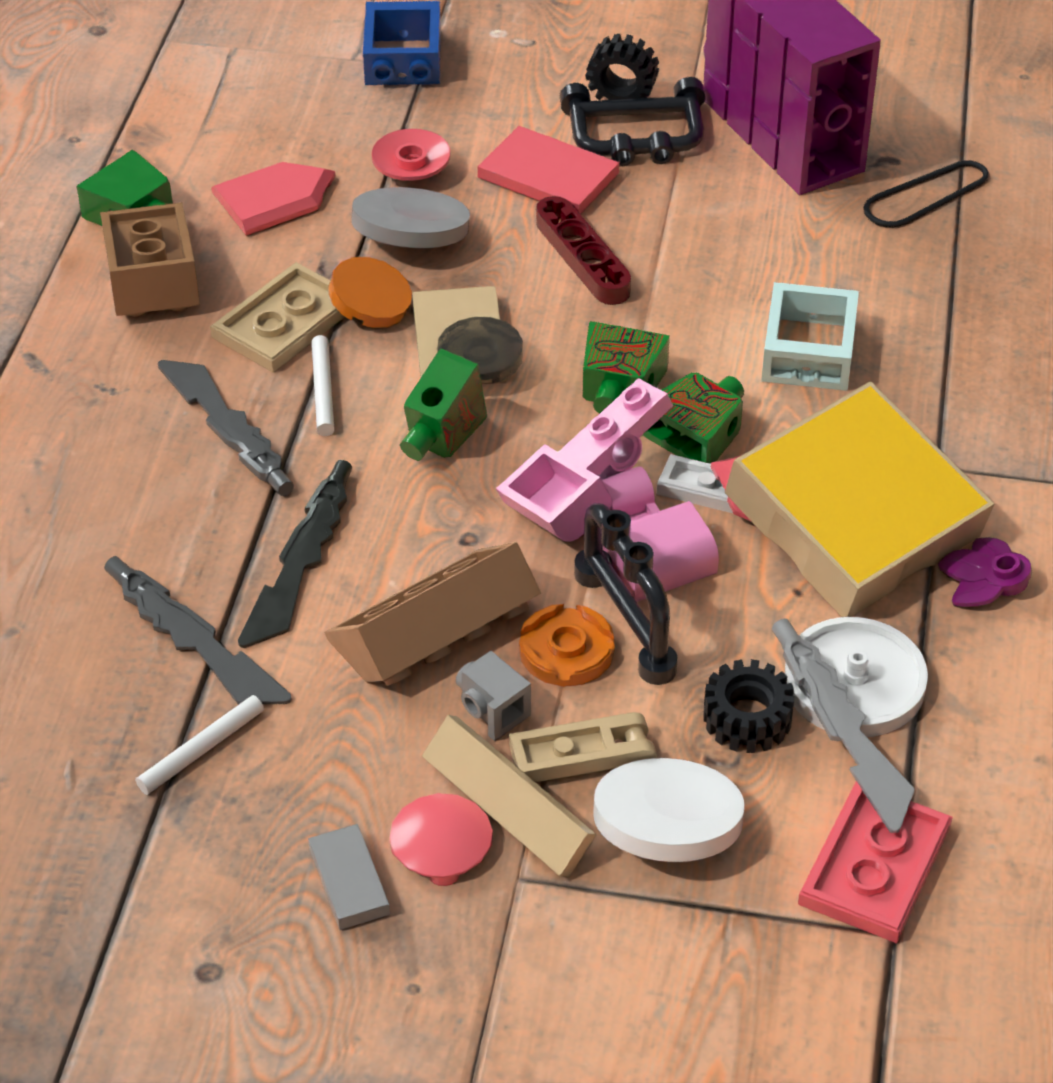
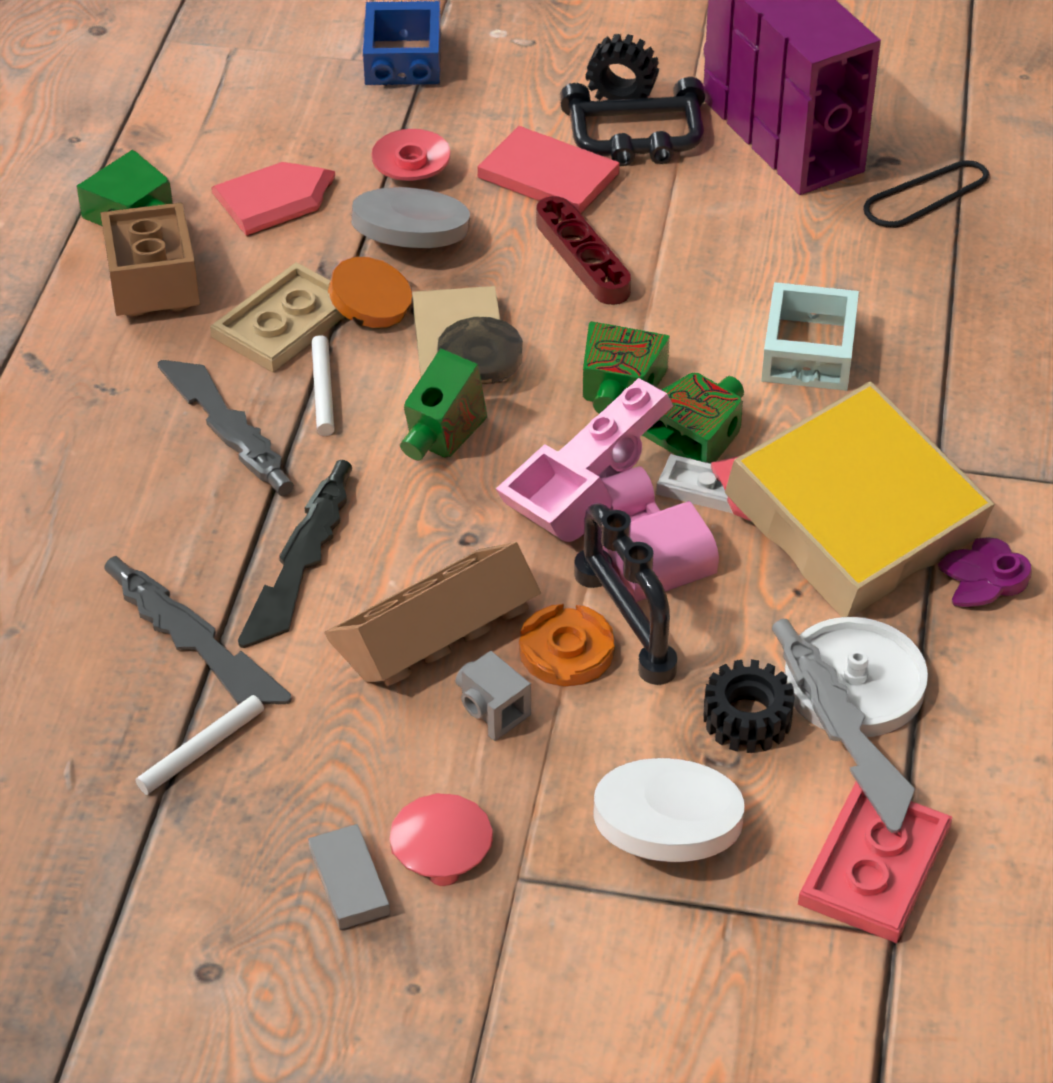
(509, 796): tan tile -> none
(581, 746): tan plate -> none

